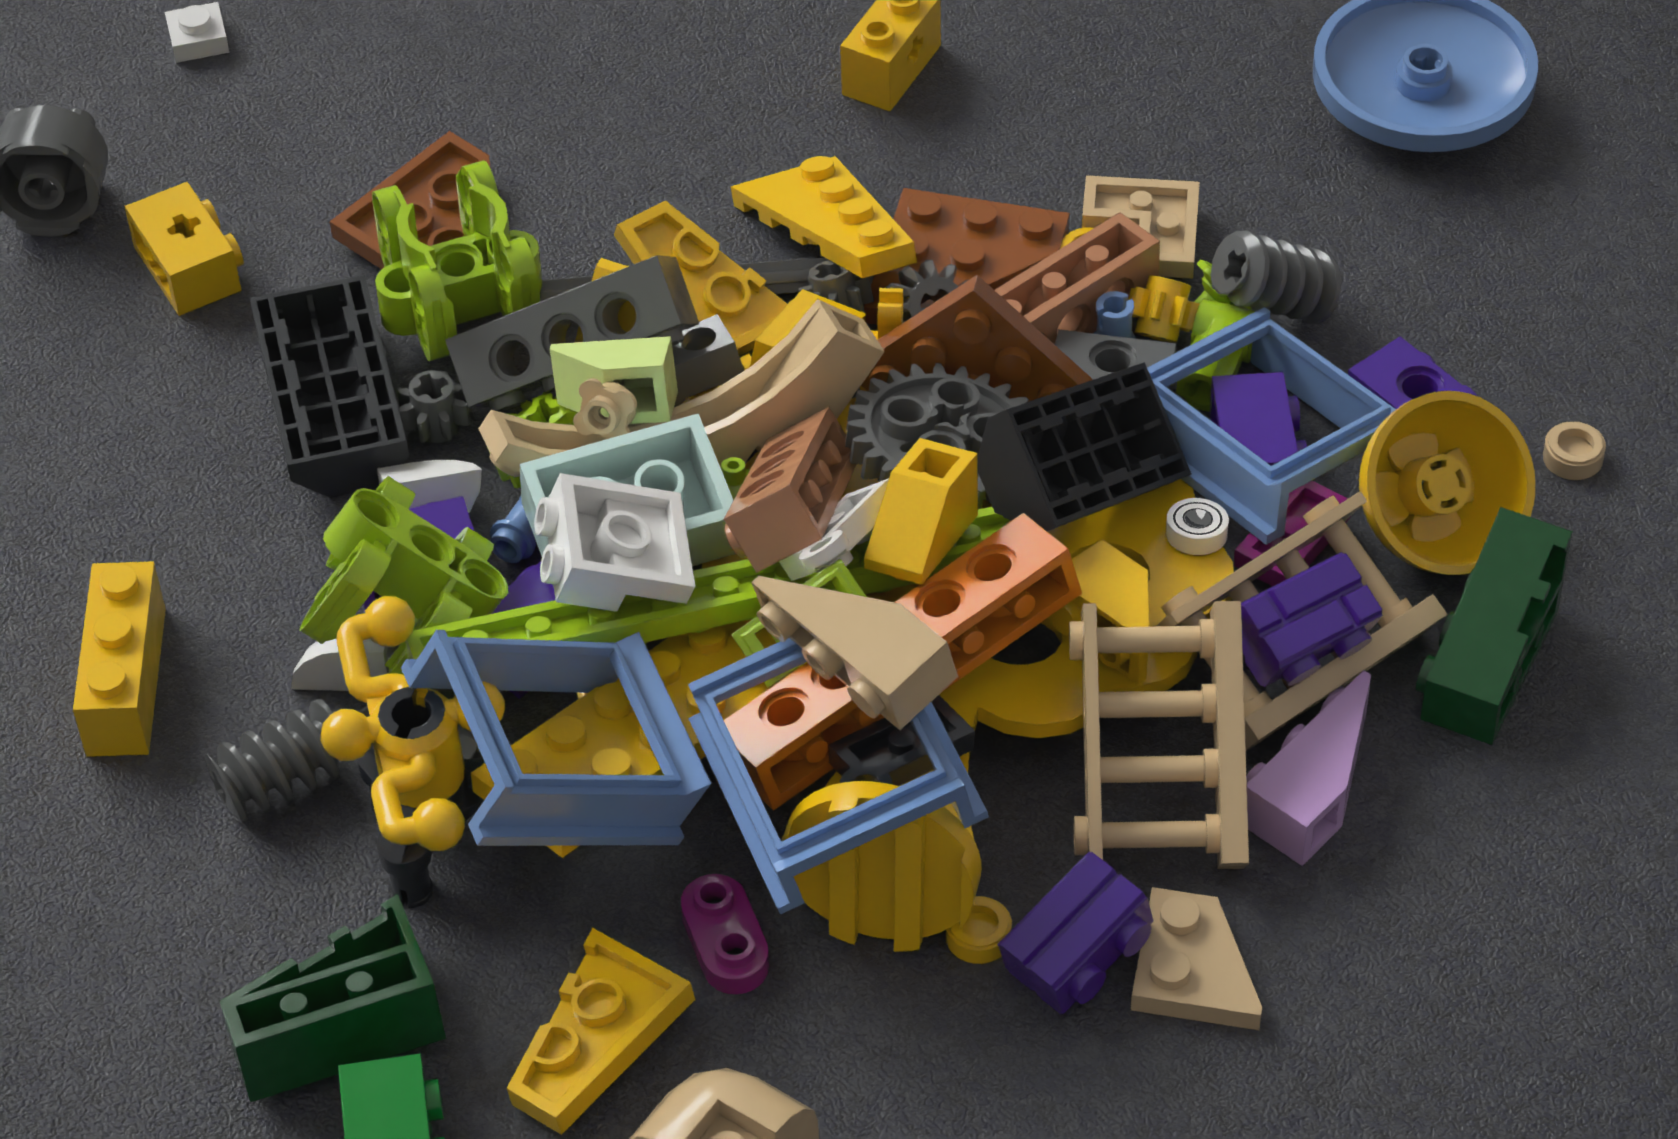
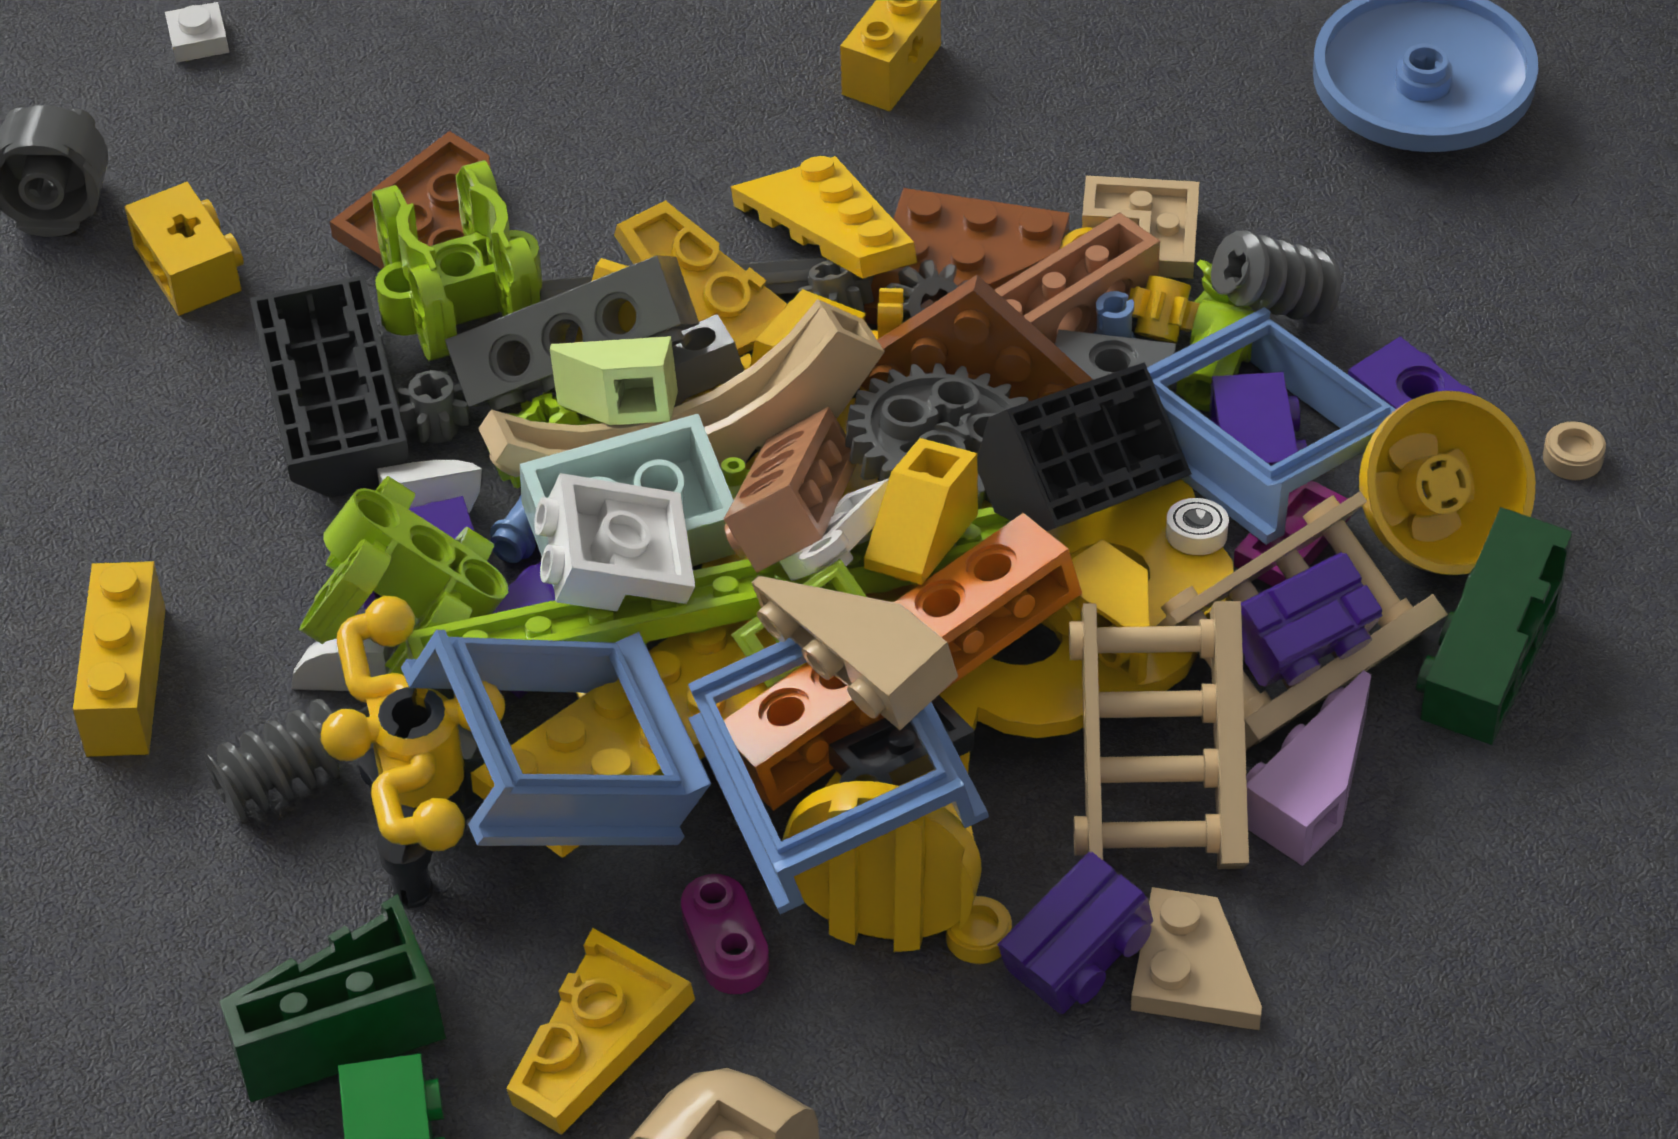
(615, 399): tan plate -> none

